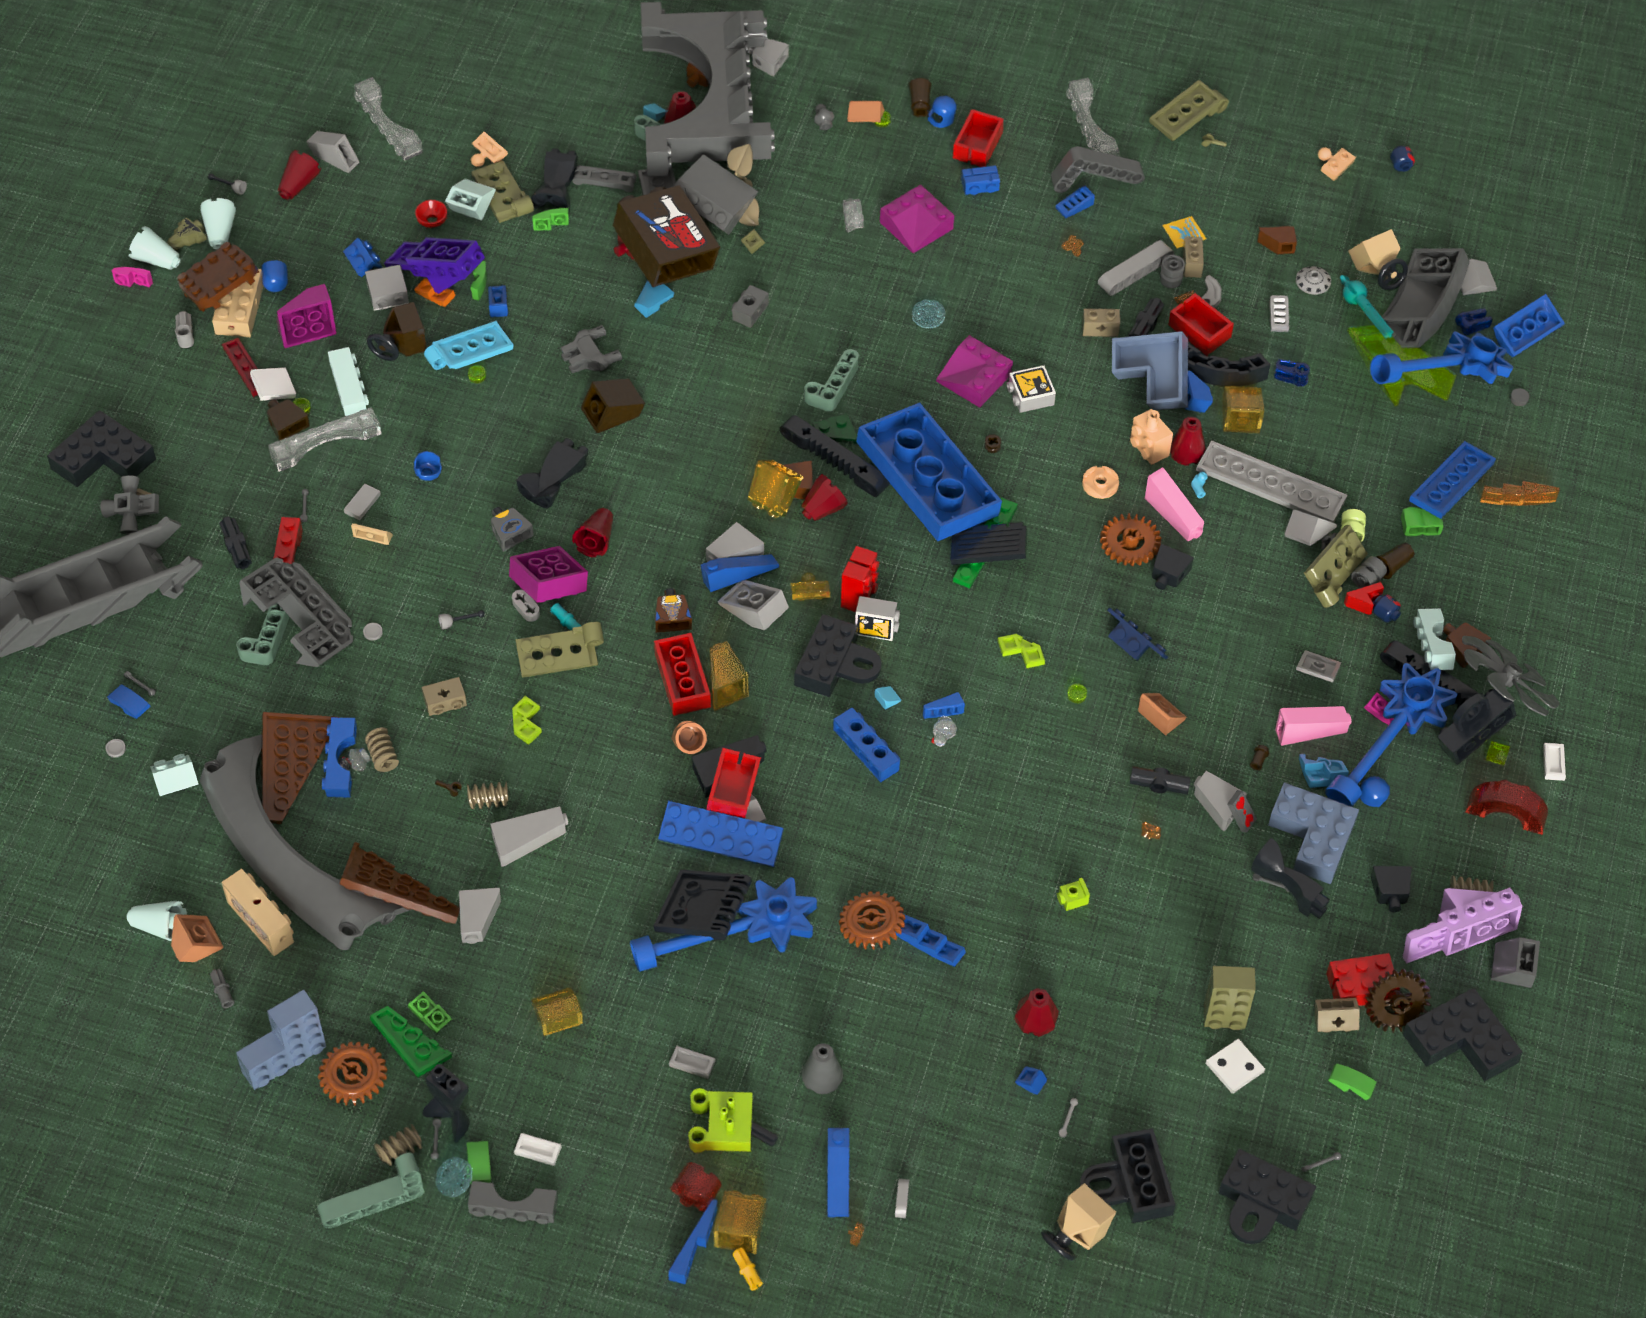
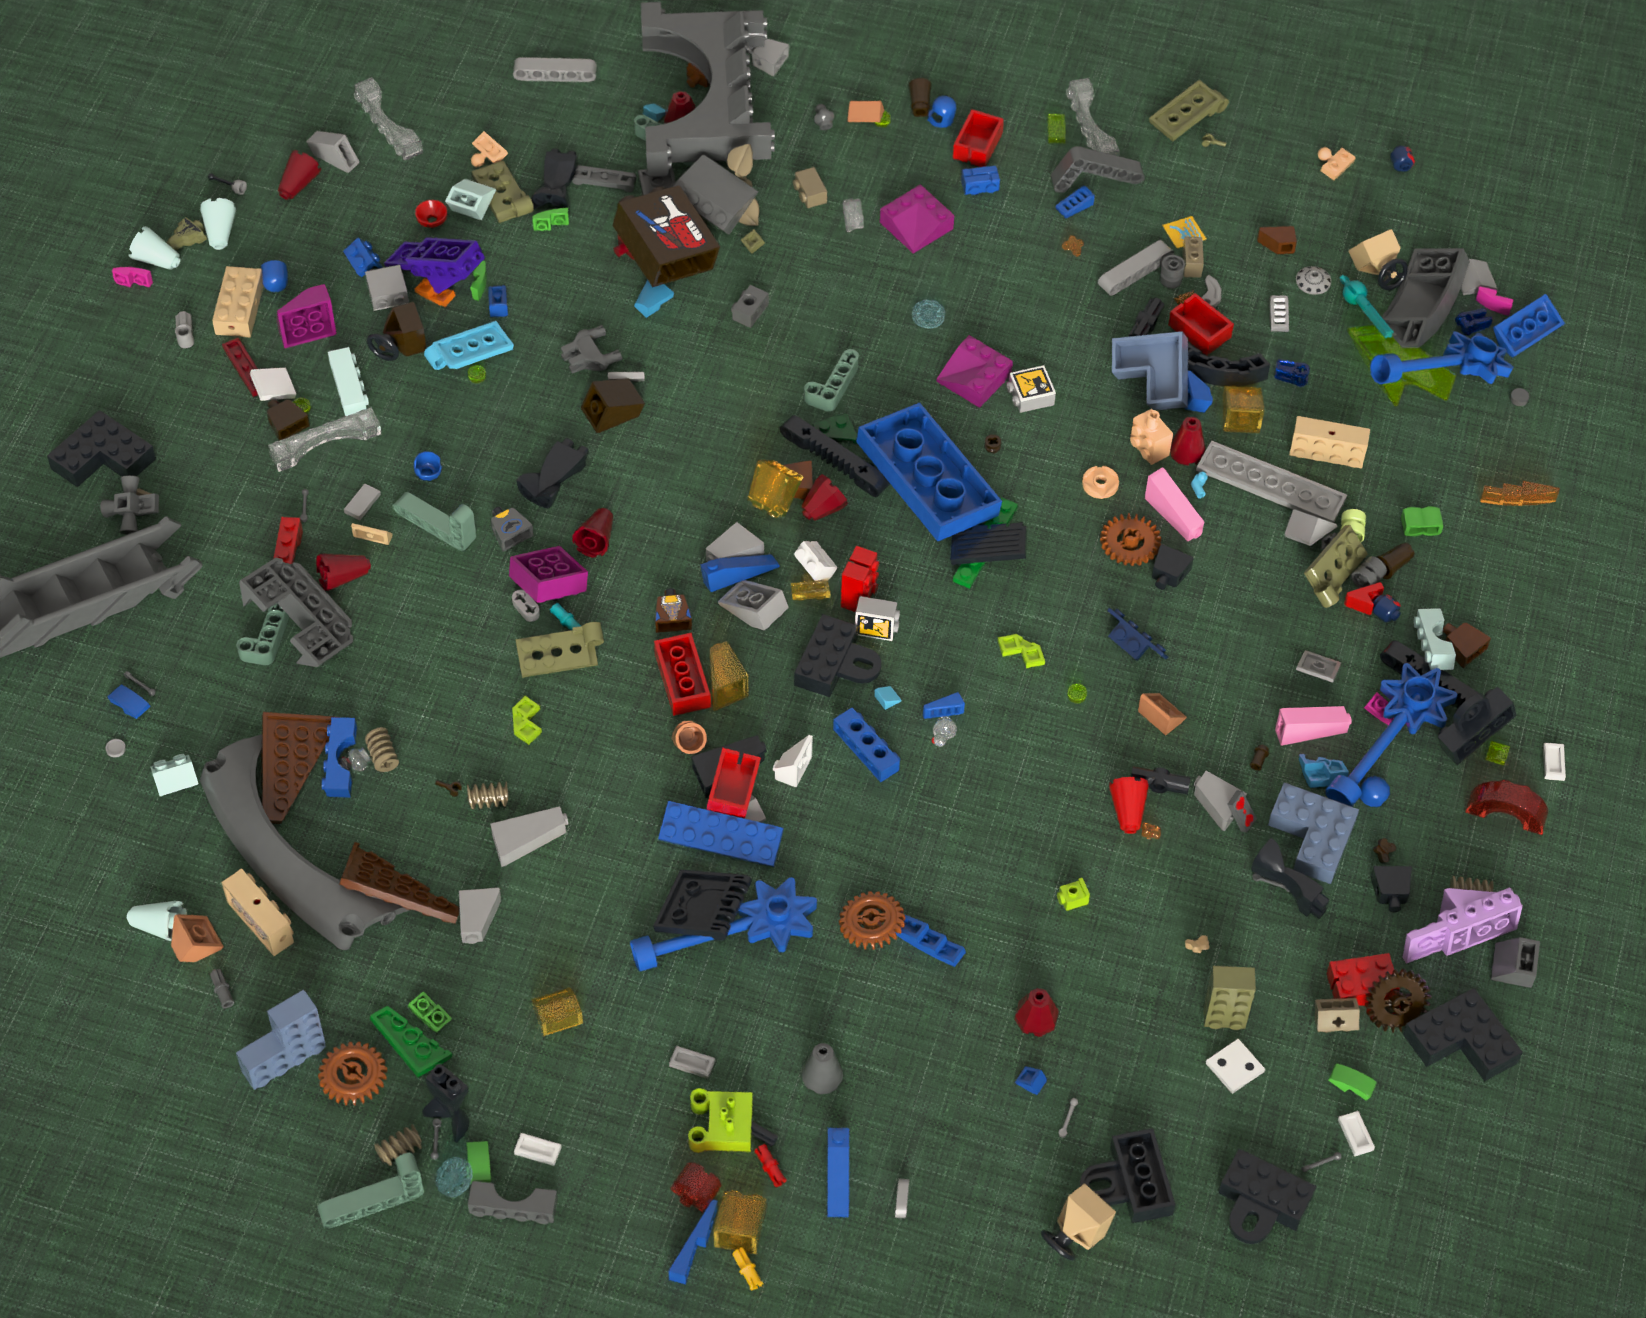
(217, 276): reddish brown plate -> none
(235, 542): black piece -> none
(340, 569): none -> dark red cone
(372, 631): light grey piece -> none
(444, 696): dark tan brick -> none
(446, 620): hinge -> none
(455, 529): none -> sand green beam
(554, 69): none -> light grey beam
(633, 376): none -> light grey tile
(770, 1165): none -> red pin
(794, 762): none -> white slope
(810, 187): none -> dark tan brick
(815, 561): none -> white brick
(856, 1234): clear orange piece -> none
(1056, 128): none -> clear neon green tile
(1101, 322): dark tan brick -> none
(1129, 802): none -> cone
(1198, 945): none -> tan piece
(1329, 442): none -> tan brick
(1356, 1133): none -> white tile
(1383, 849): none -> dark brown piece
(1452, 479): blue plate -> none
(1488, 298): none -> dark pink slope
(1507, 673): dark grey piece -> none

